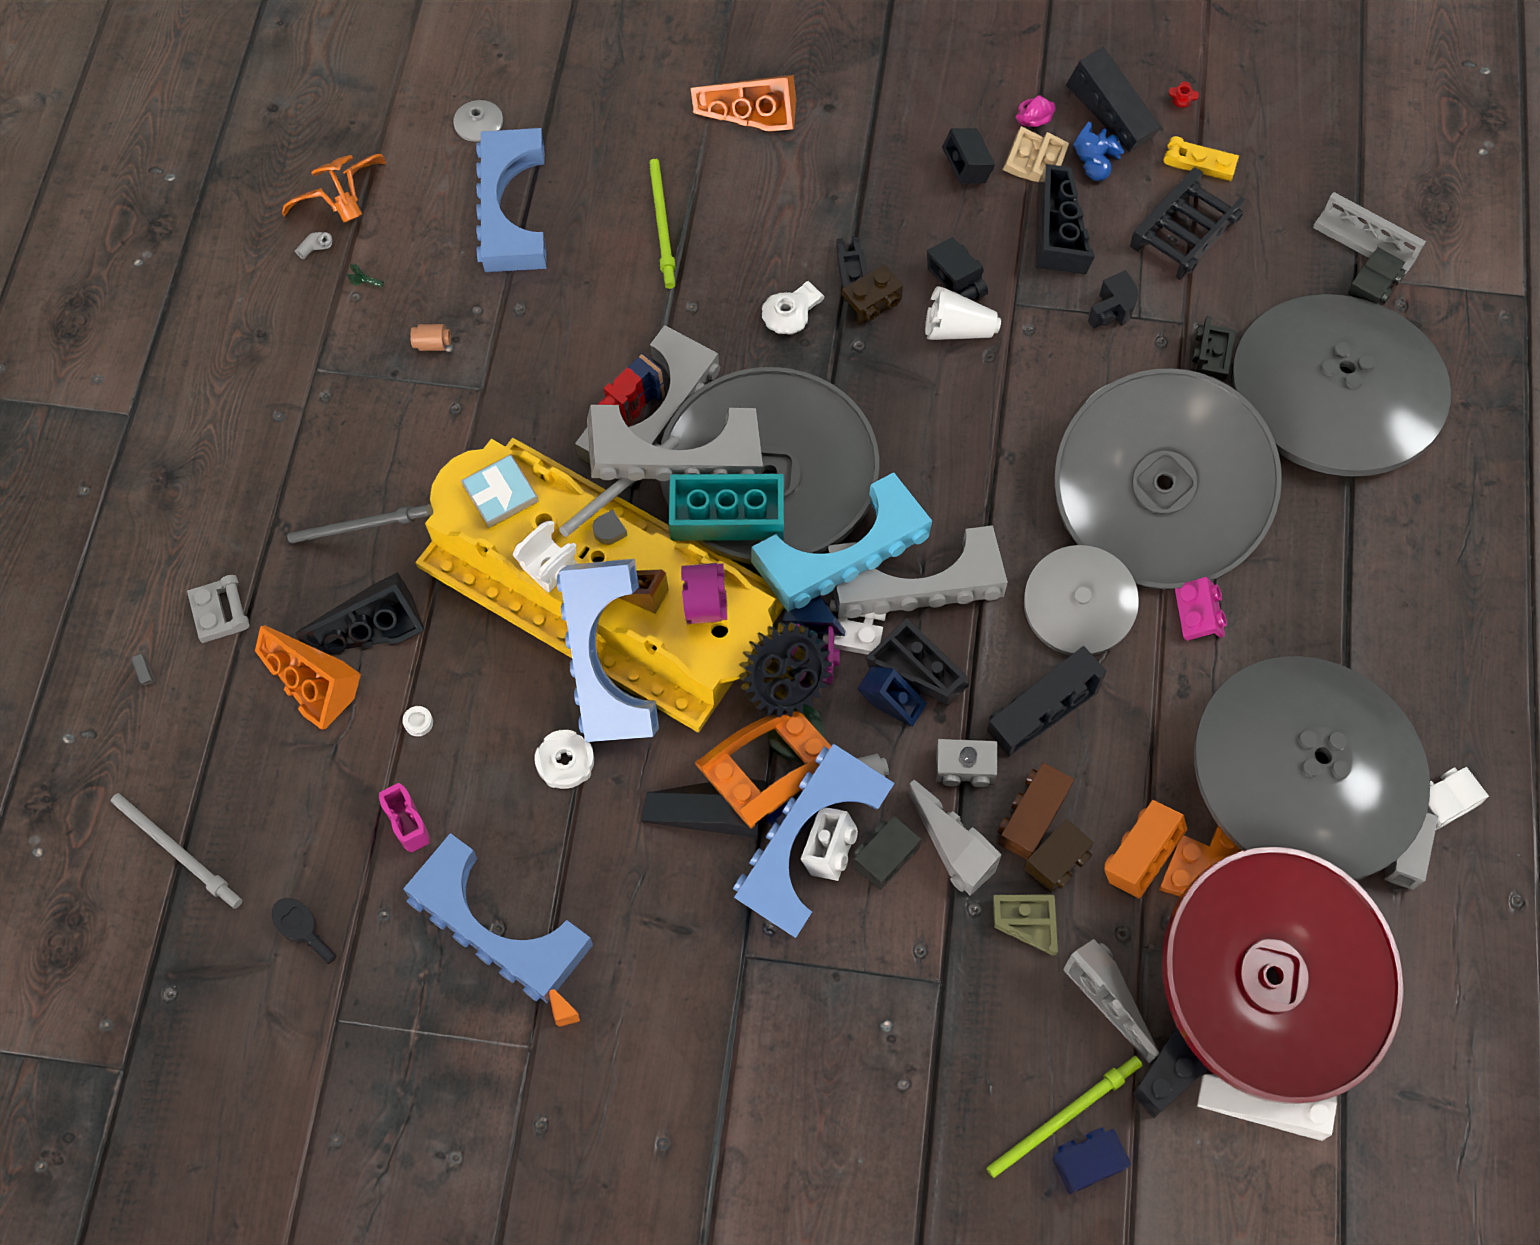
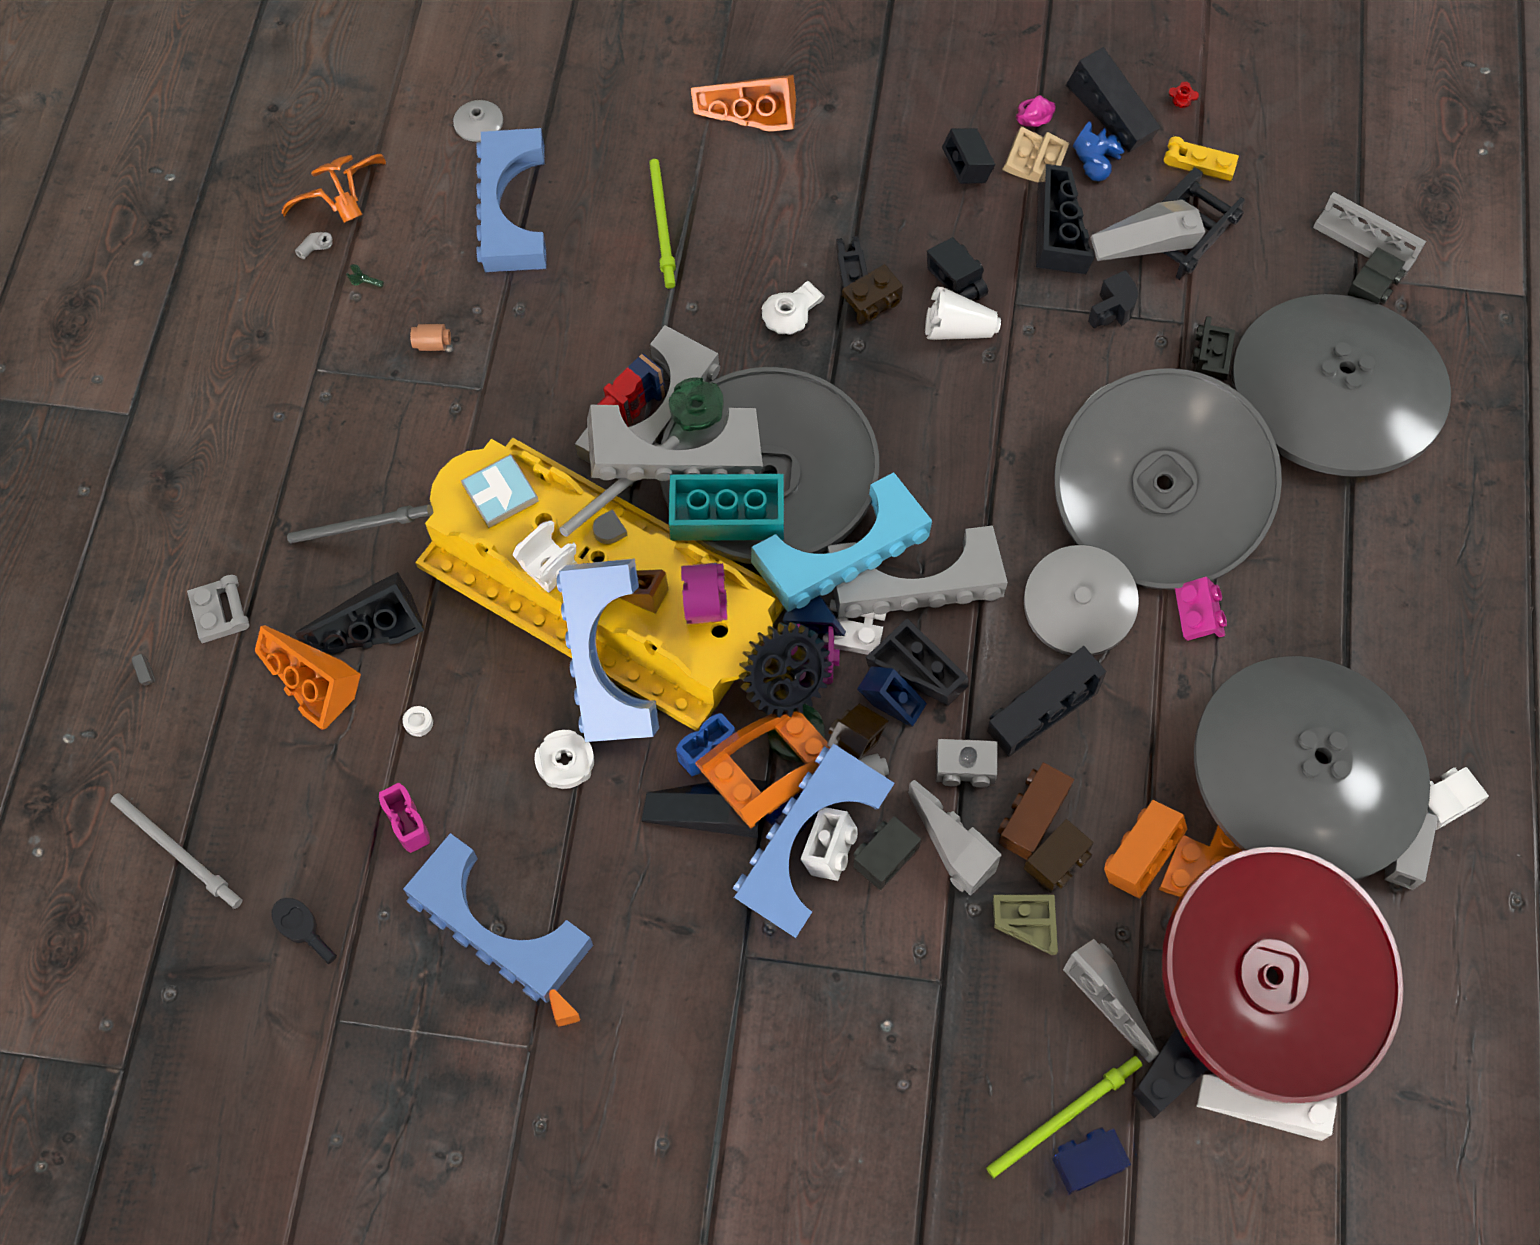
(699, 743): none -> blue brick
(701, 417): none -> clear green plate
(857, 731): none -> dark brown brick
(1152, 230): none -> light grey wedge

